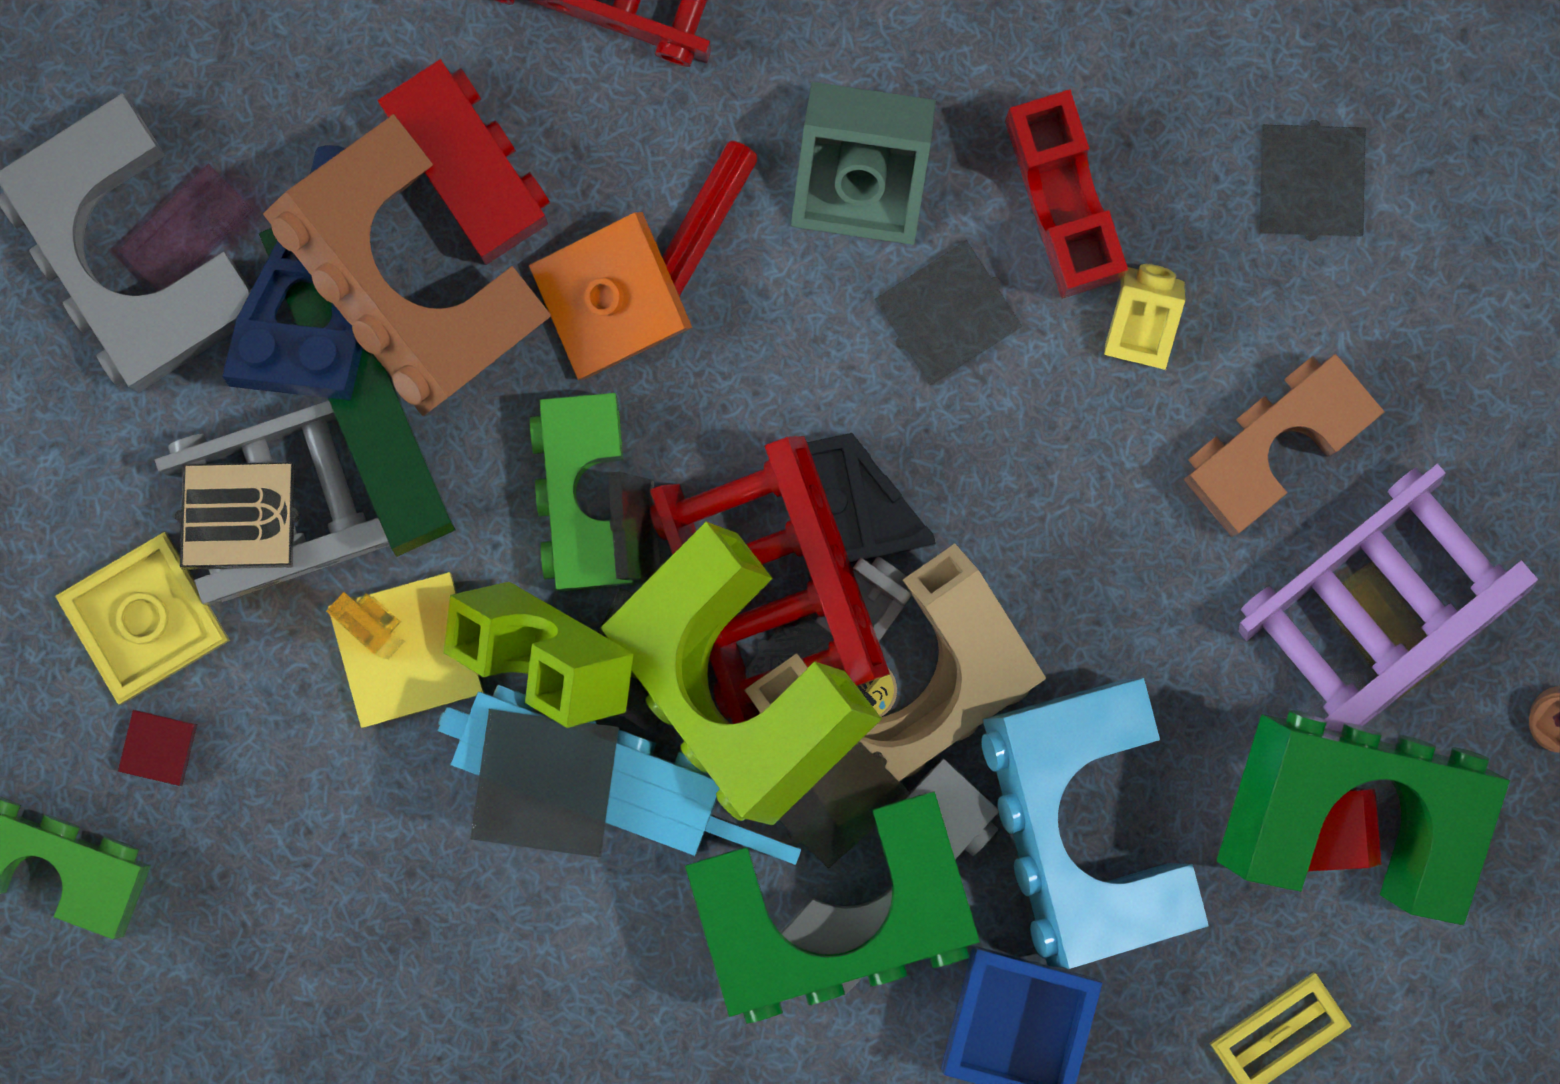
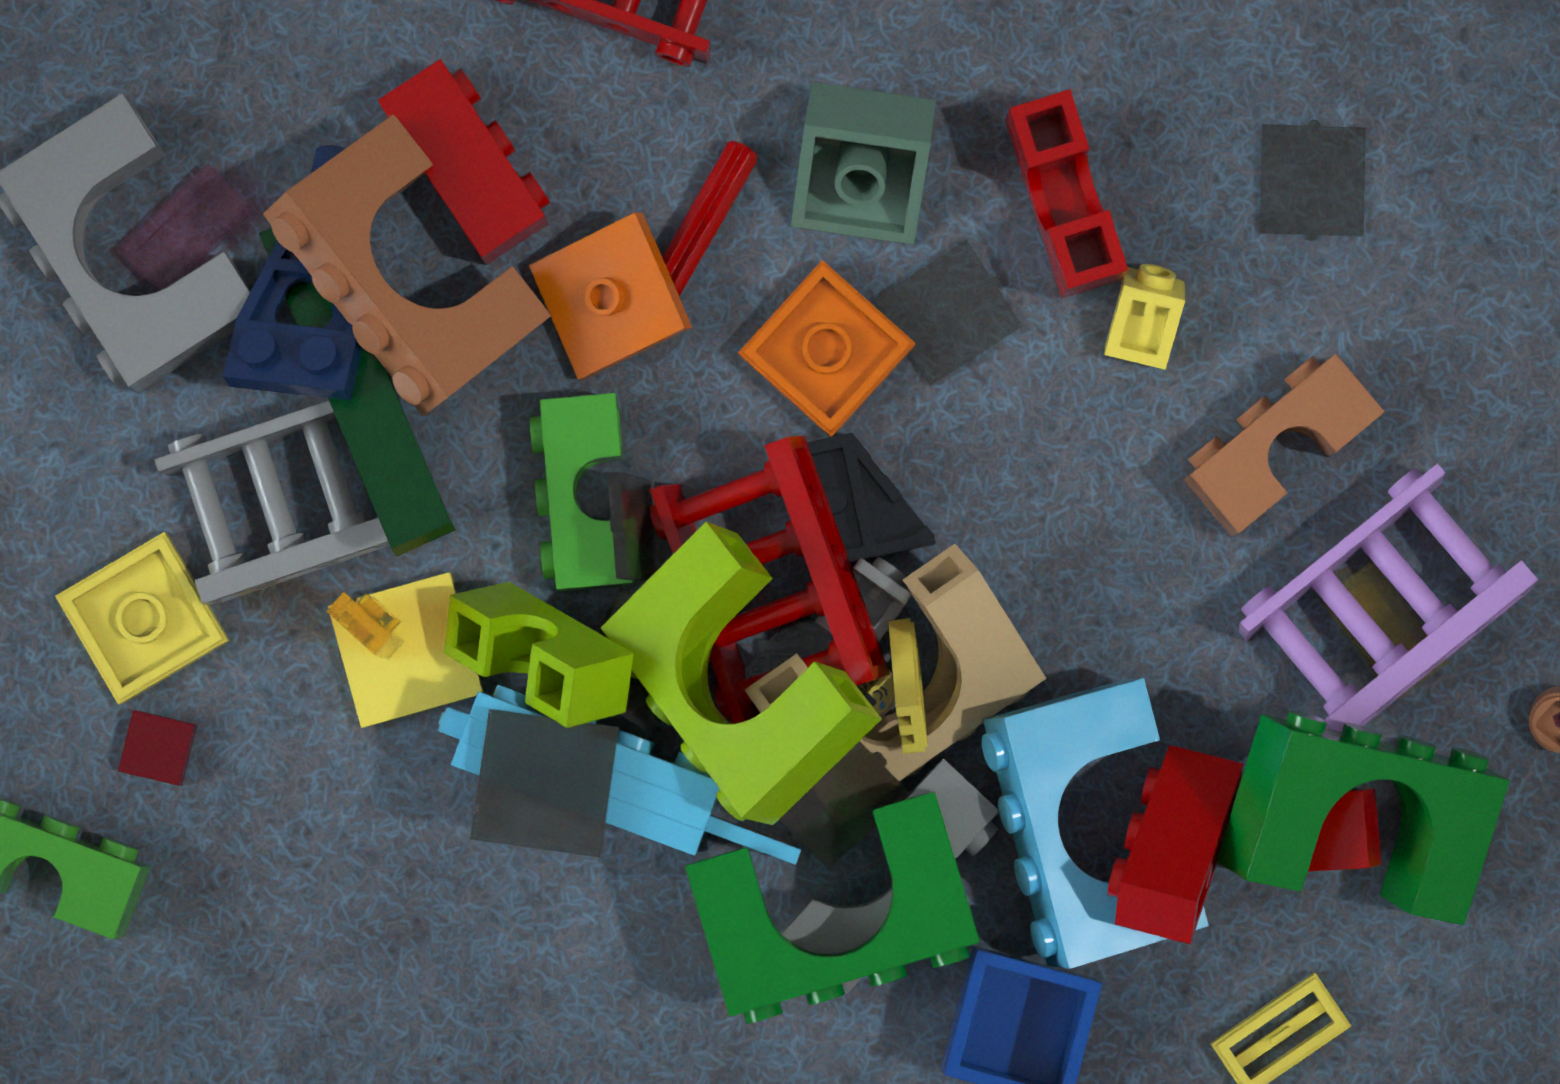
(237, 516): piece -> none
(826, 349): none -> orange plate
(908, 686): none -> light yellow tile
(1174, 844): none -> red brick

